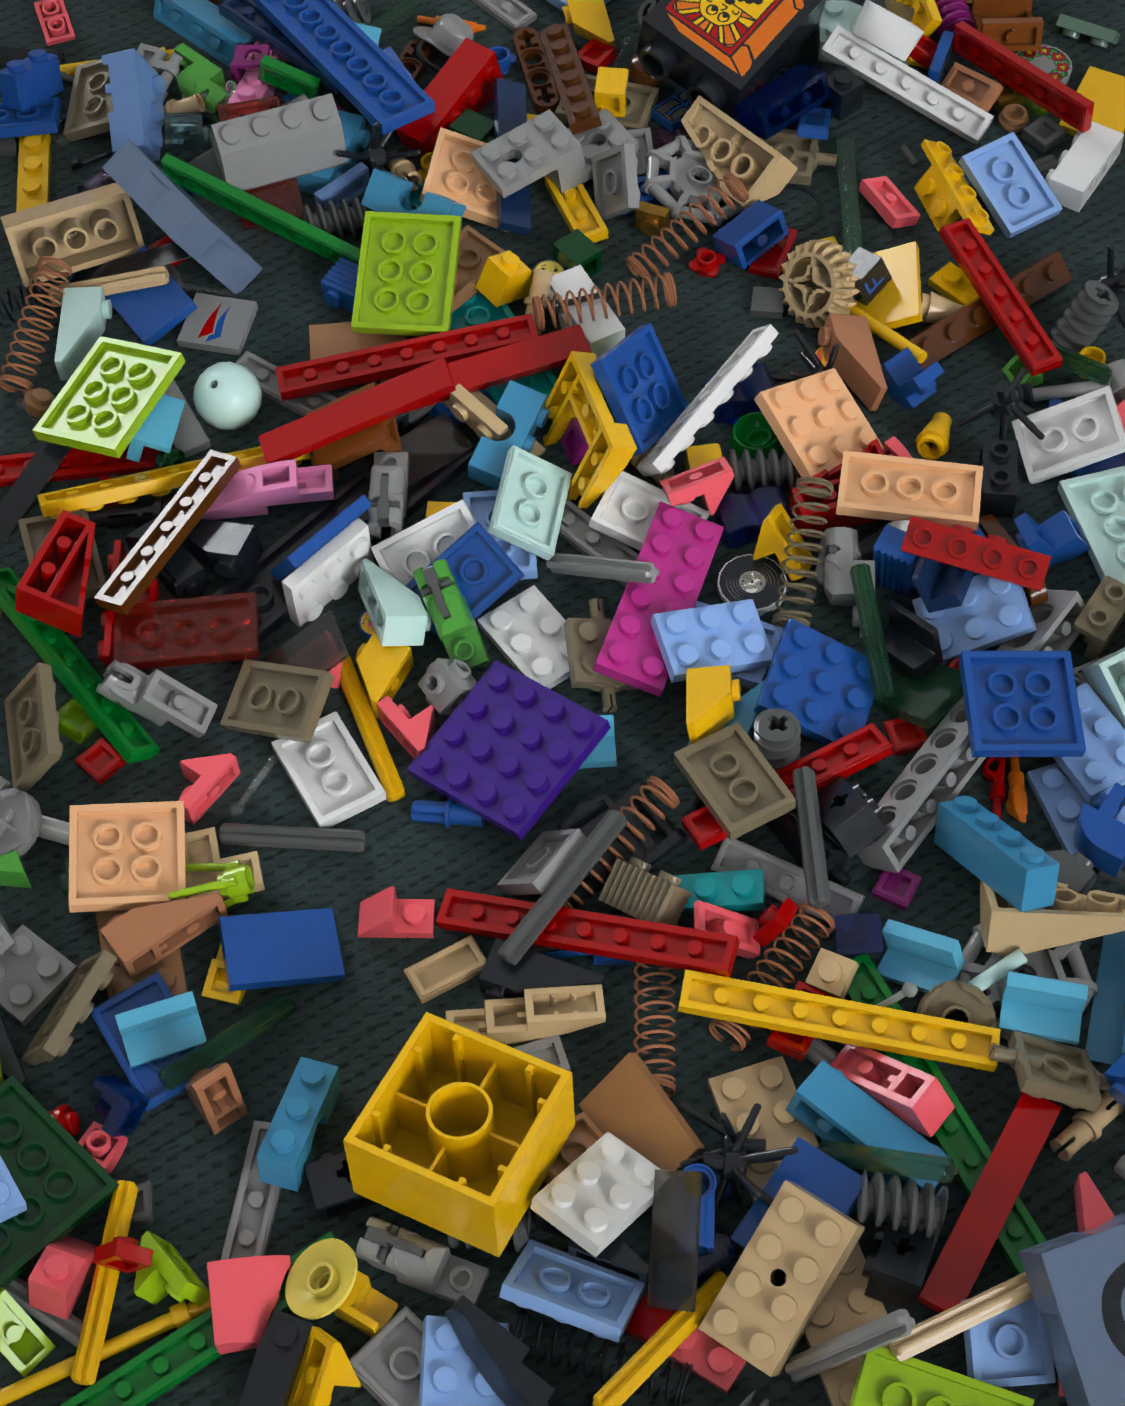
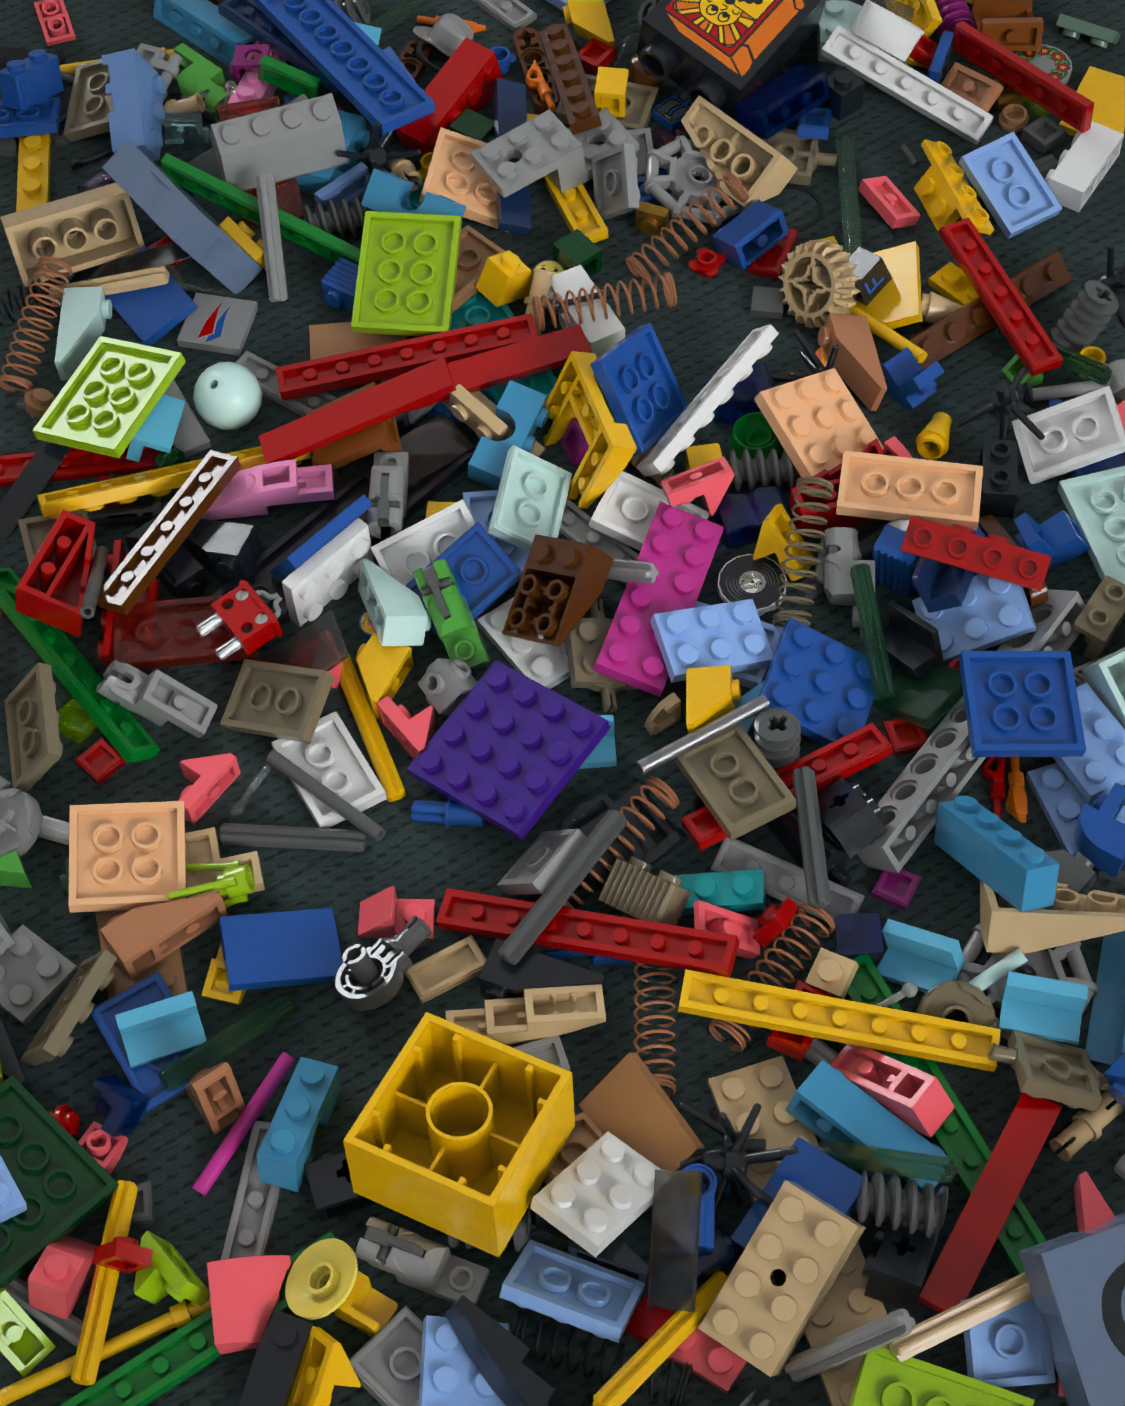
(94, 582): none -> dark grey piece
(242, 235): none -> yellow plate
(243, 1124): none -> dark pink piece
(245, 619): none -> red piece
(271, 237): none -> light grey axle
(325, 795): none -> dark grey piece
(378, 967): none -> dark grey pin
(538, 83): none -> orange hand
(556, 589): none -> reddish brown slope
(664, 714): none -> tan tile
(702, 734): none -> flat silver bar

